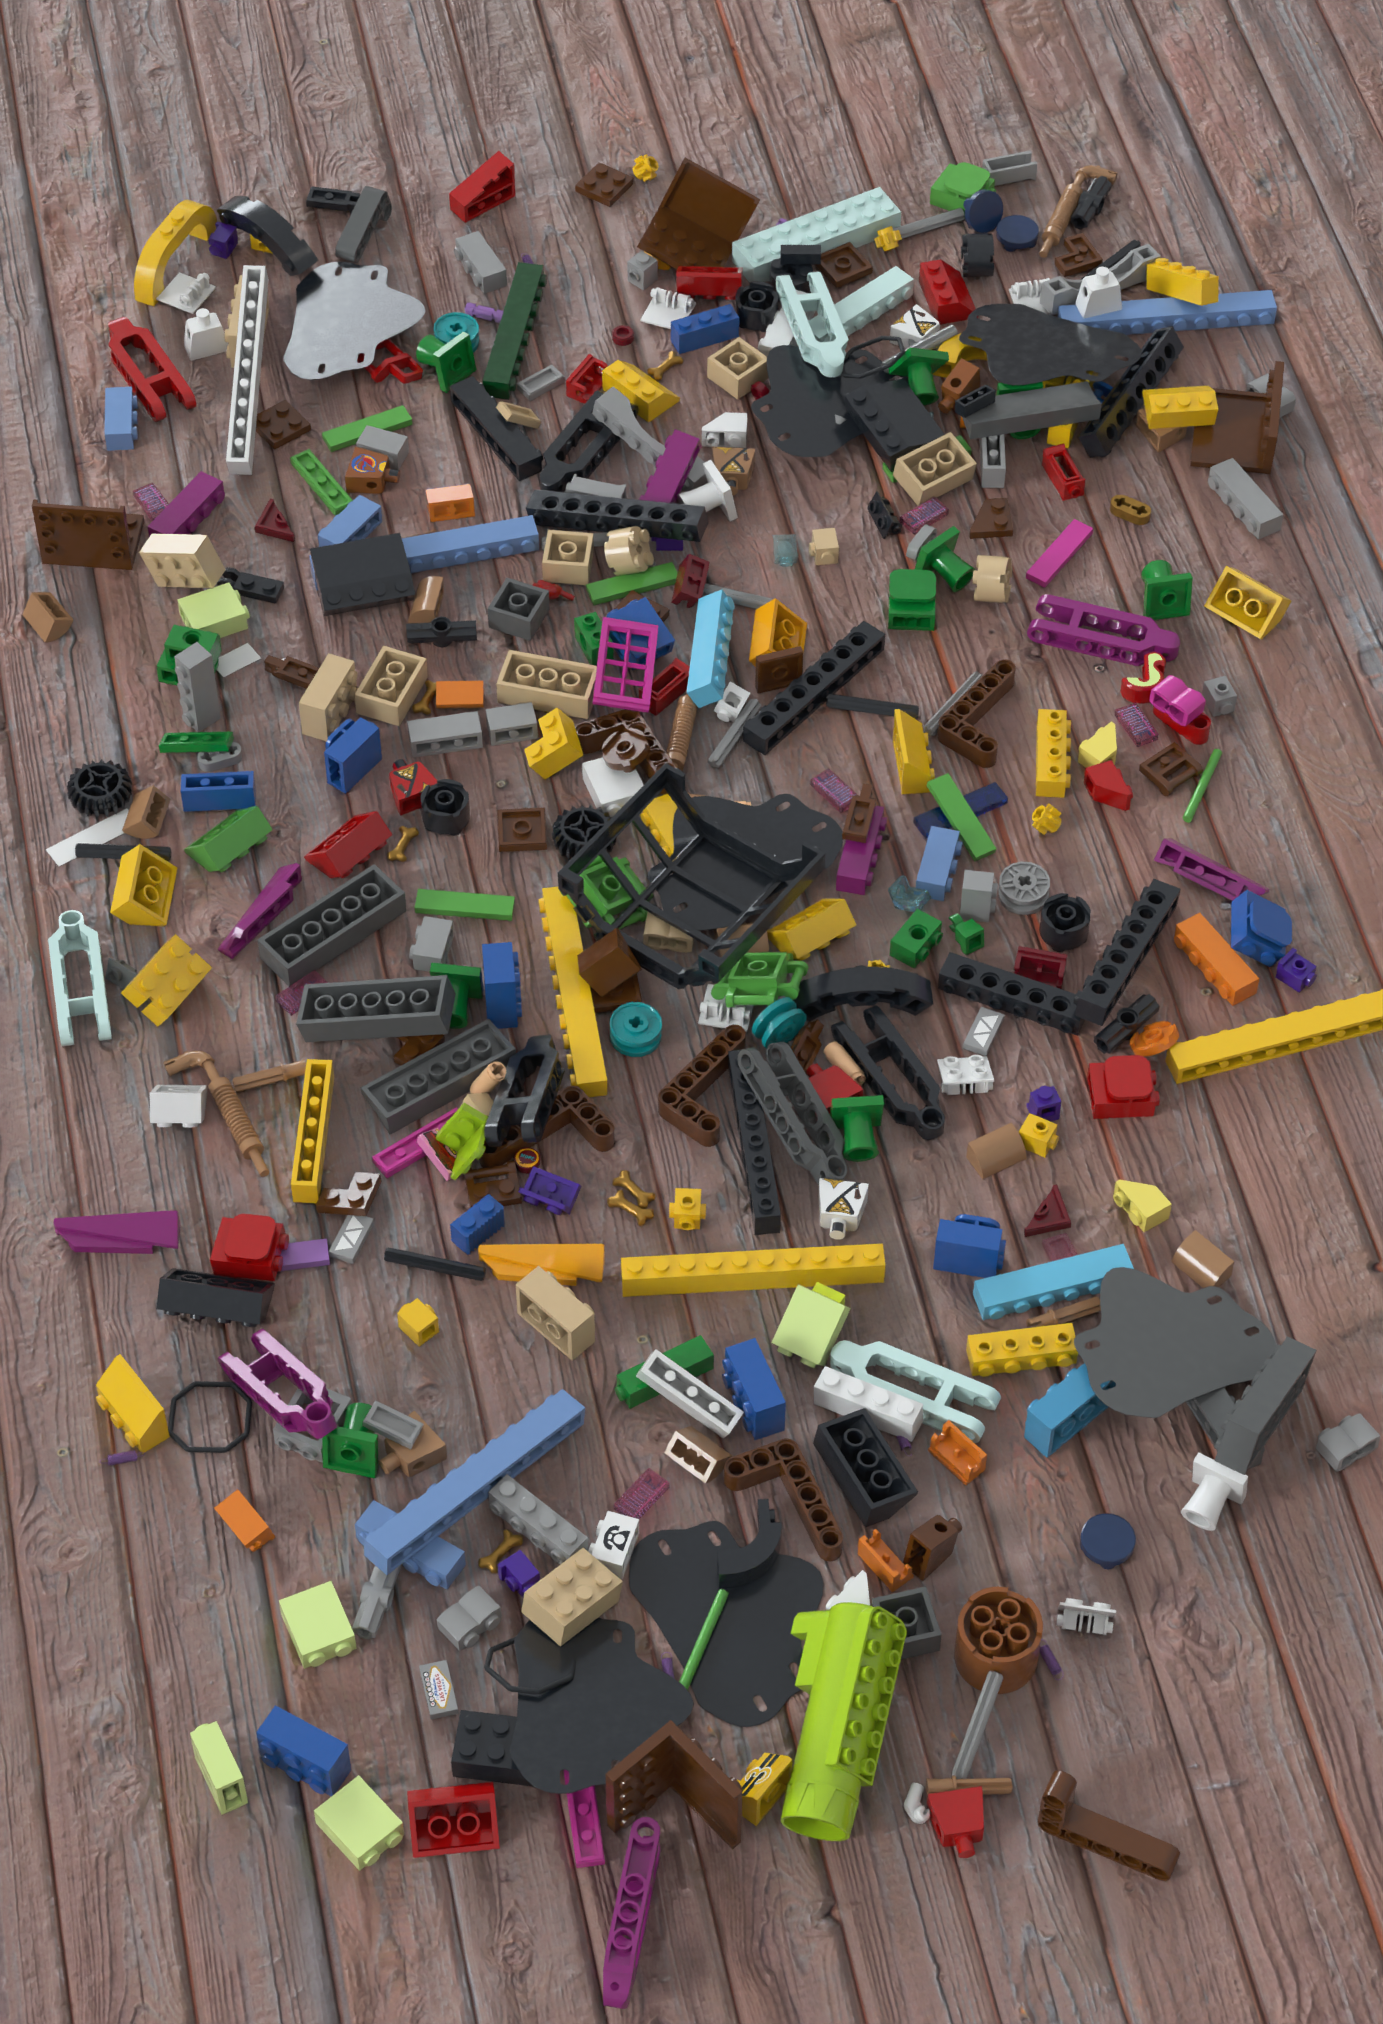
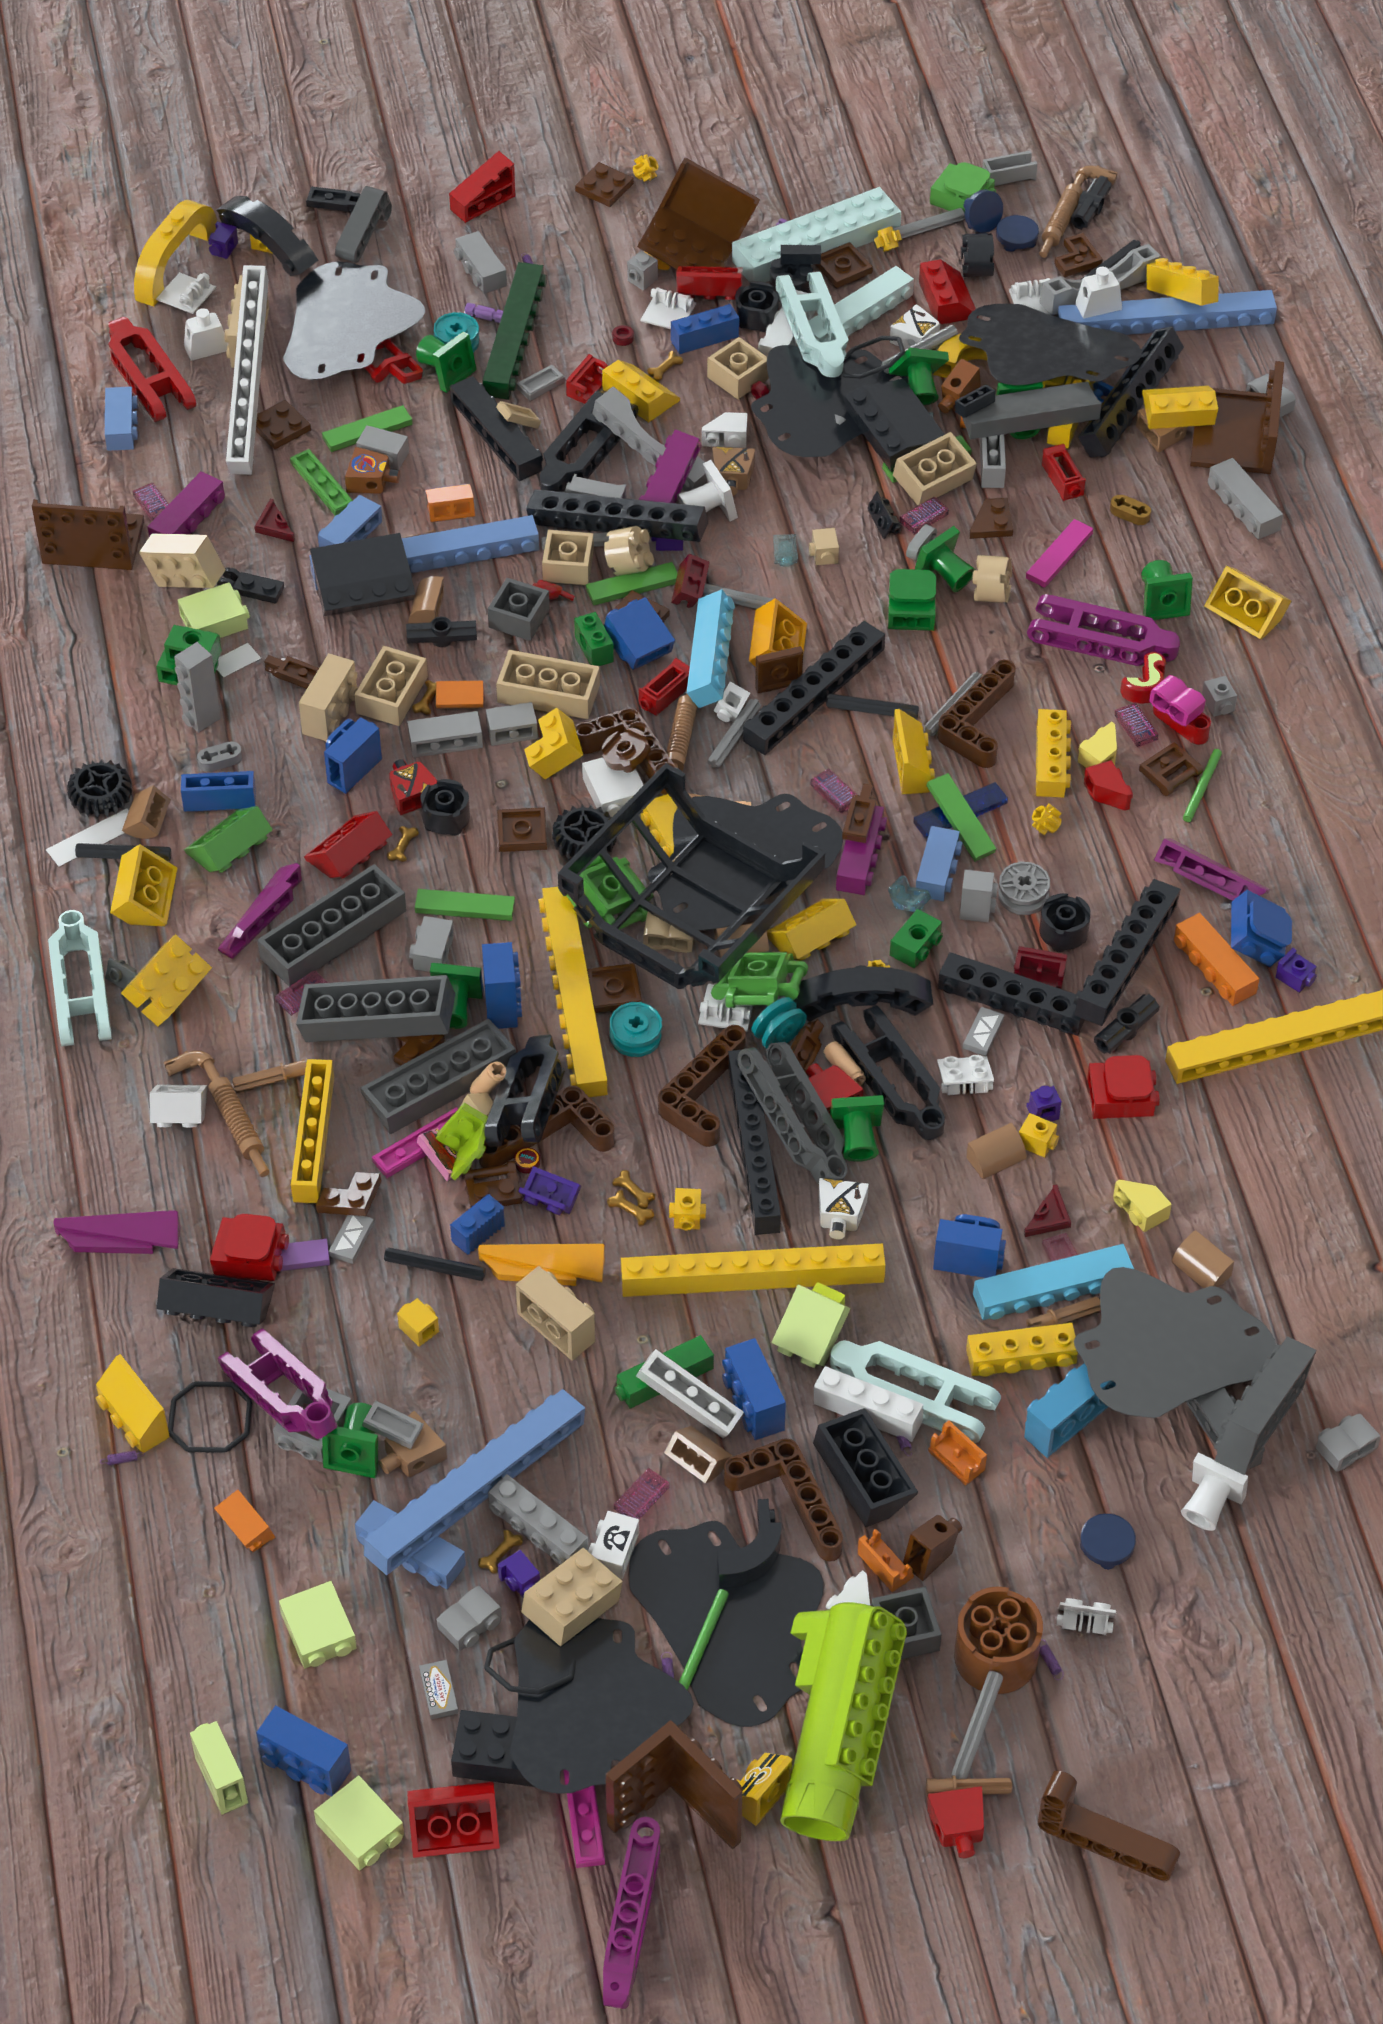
(47, 616): medium nougat brick -> none
(196, 742): green tile -> none
(374, 1602): light grey piece -> none
(608, 963): reddish brown slope -> none
(621, 701): dark pink piece -> none
(913, 1806): white arm -> none
(967, 934): green piece -> none
(1154, 1039): orange tile -> none

